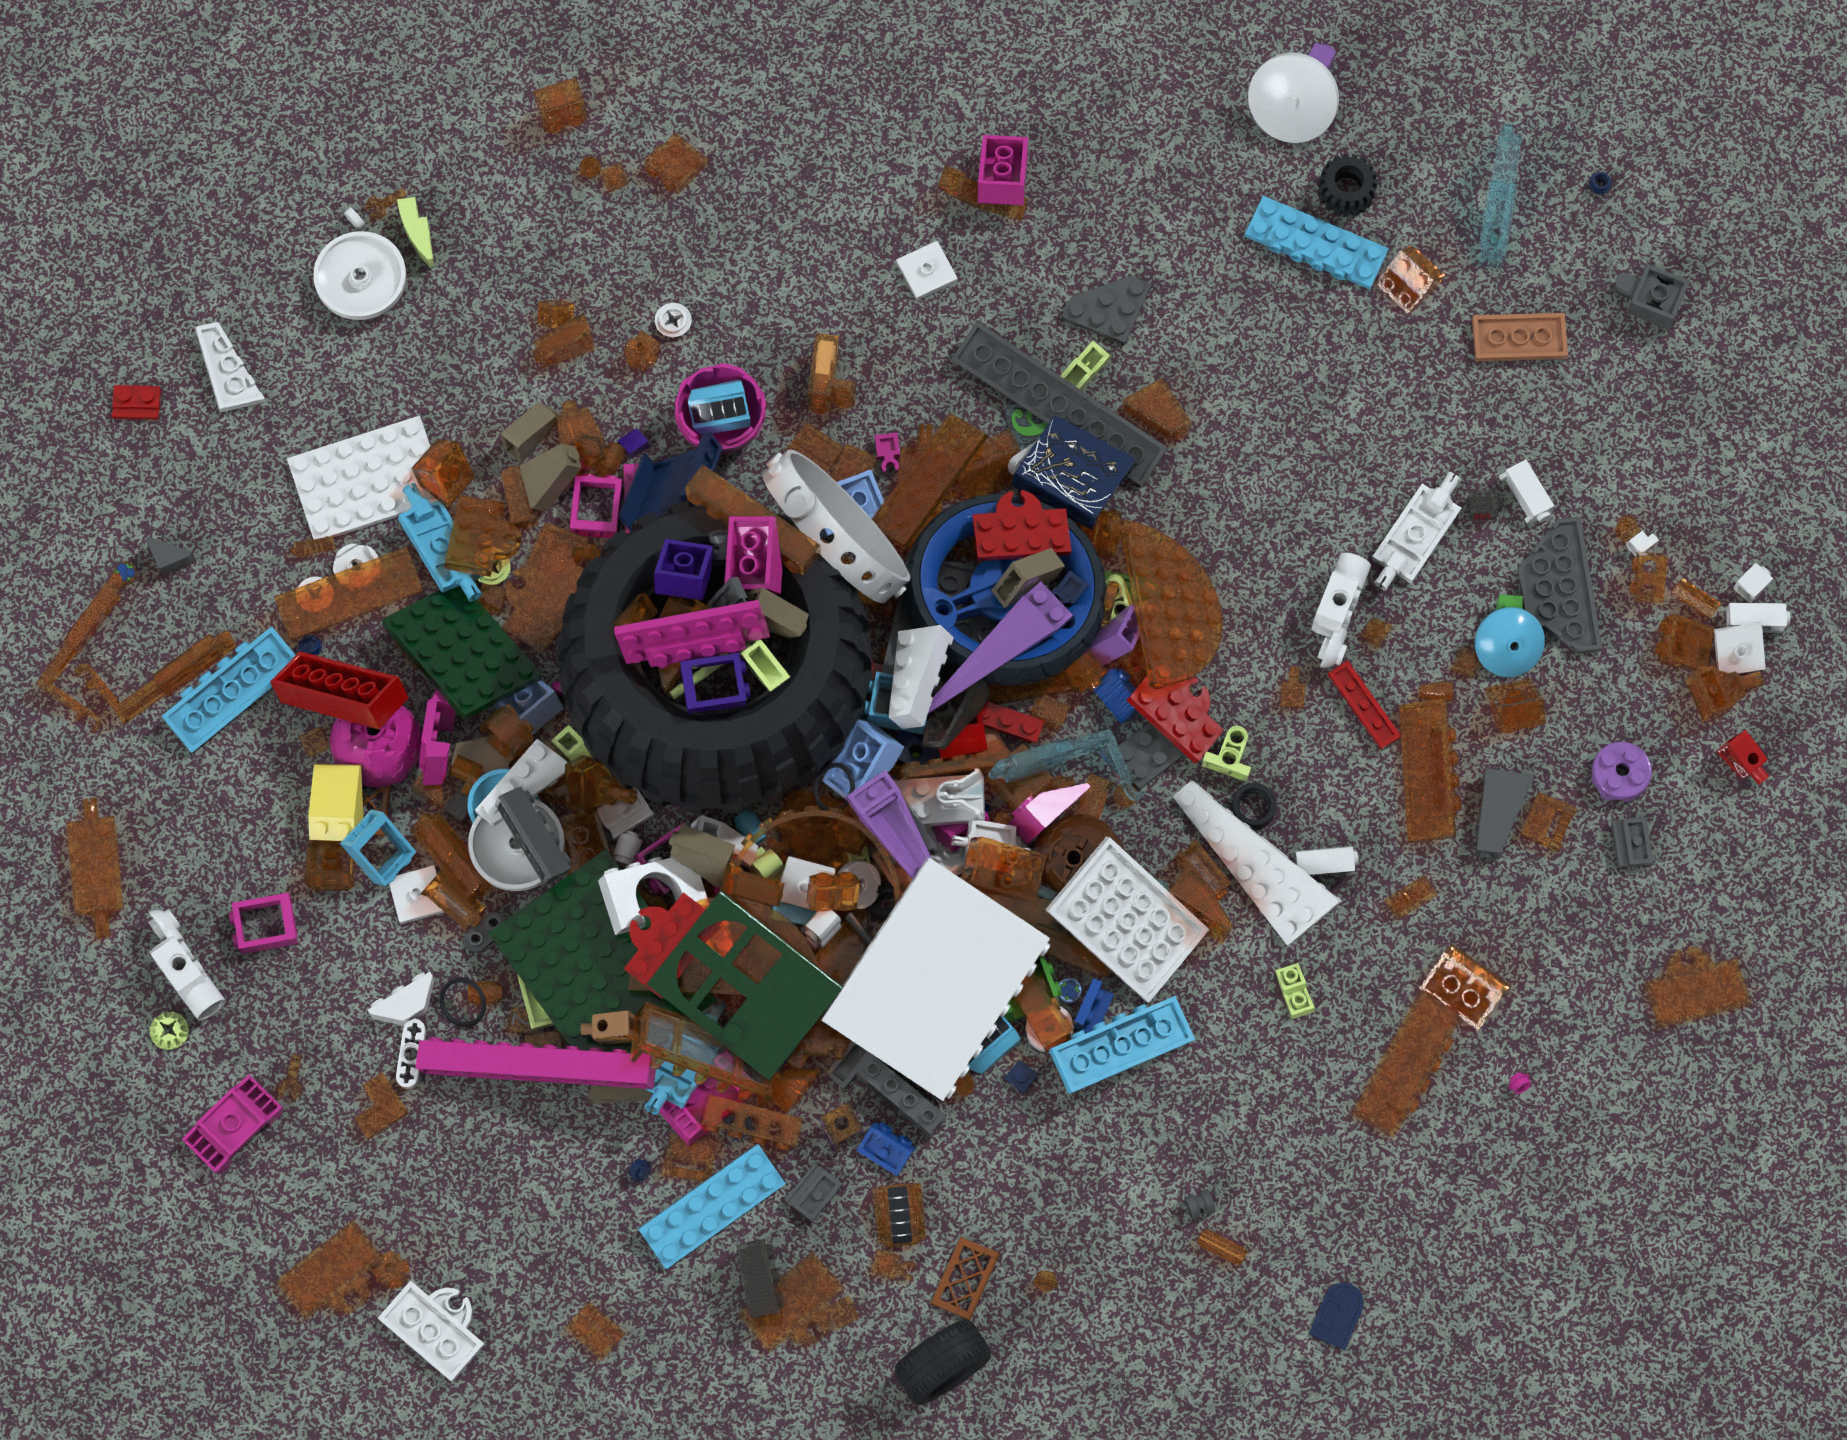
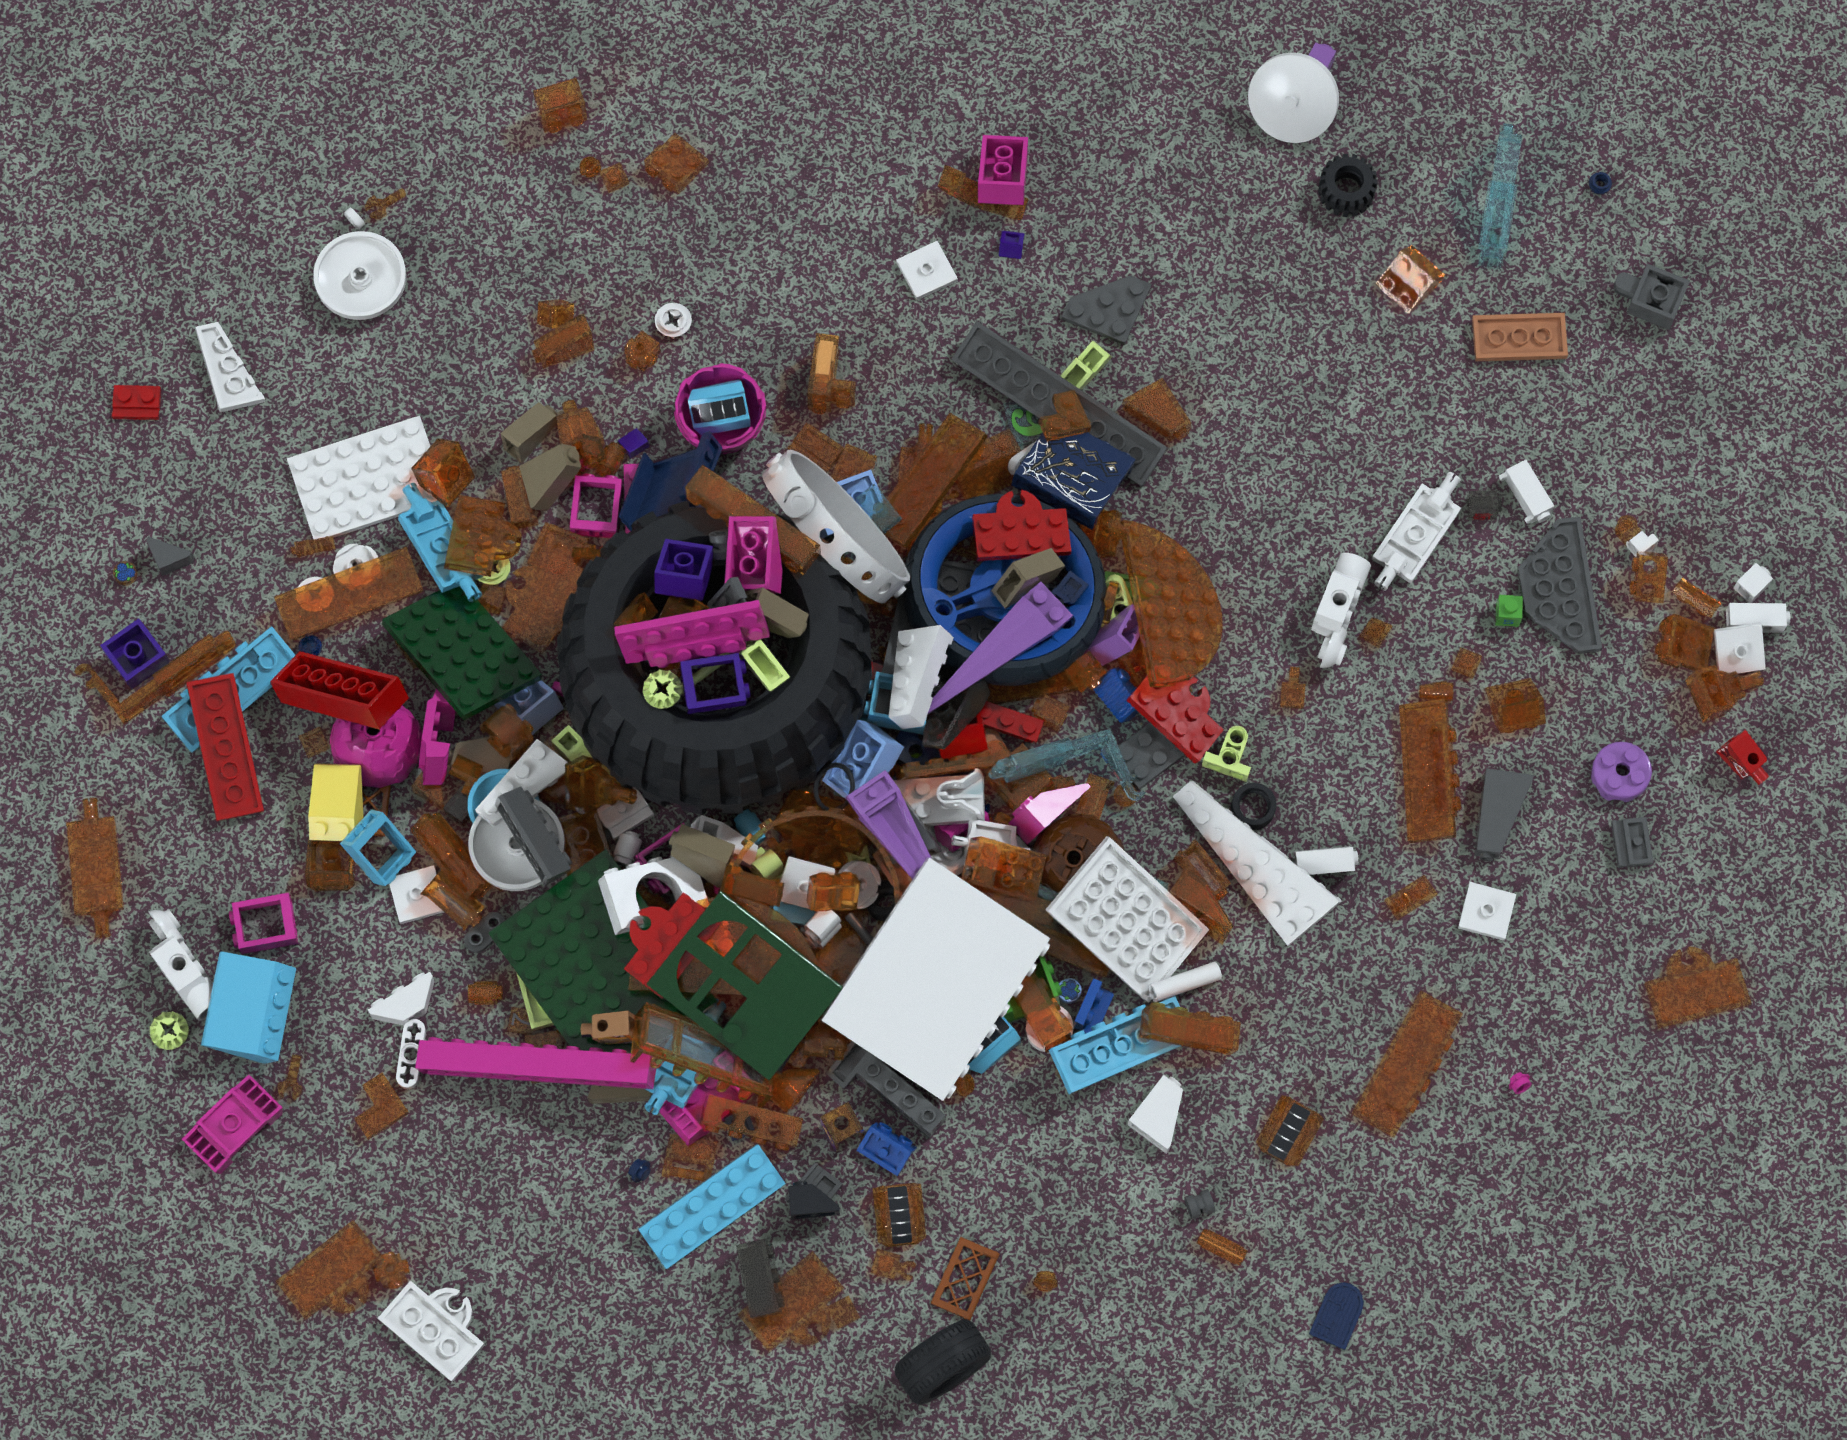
(76, 641): clear orange hinge -> none
(135, 653): none -> dark purple brick
(224, 747): none -> red plate
(248, 1007): none -> medium azure slope
(416, 229): yellowish green slope -> none
(446, 1013): black tyre -> none
(595, 1331): clear orange plate -> none
(660, 700): none -> yellowish green gear
(810, 1202): none -> black slope
(879, 508): none -> clear light blue plate
(887, 448): dark pink plate -> none
(1011, 244): none -> dark purple slope
(1021, 1076): dark blue plate -> none
(1070, 418): none -> clear orange plate
(1158, 1113): none -> white slope
(1185, 981): none -> white piece
(1190, 1029): none -> clear orange brick
(1289, 1131): none -> clear orange slope
(1295, 991): yellowish green slope -> none
(1316, 243): medium azure plate -> none
(1364, 705): red plate -> none
(1465, 986): clear orange slope -> none
(1487, 911): none -> white plate
(1497, 634): medium azure dish -> none
(1541, 818): clear orange plate -> none

